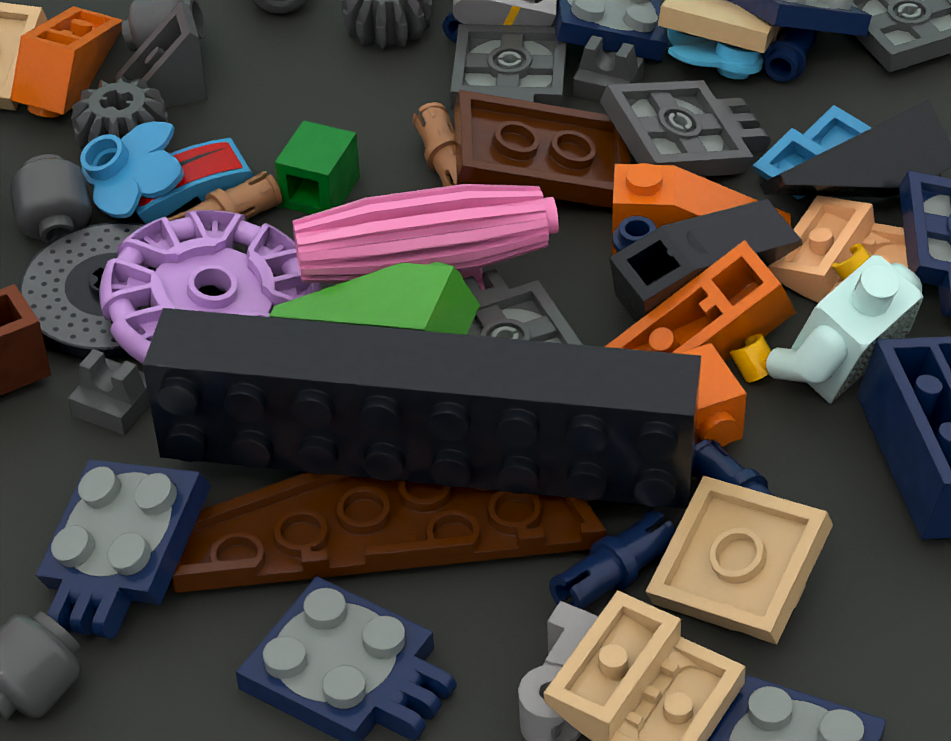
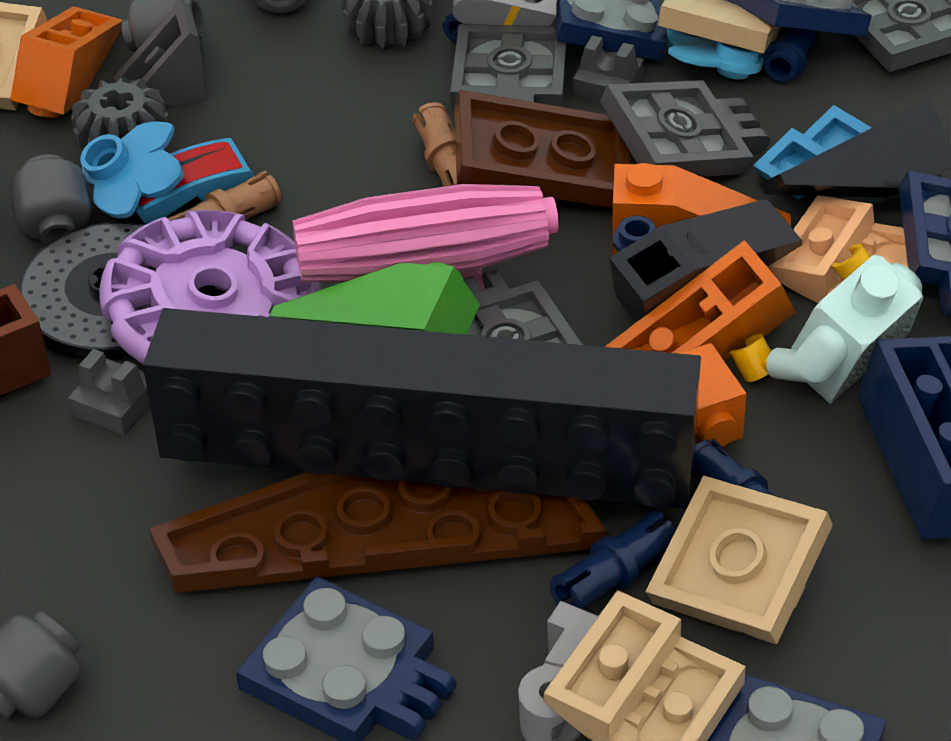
(119, 542): piece -> none
(317, 168): green brick -> none

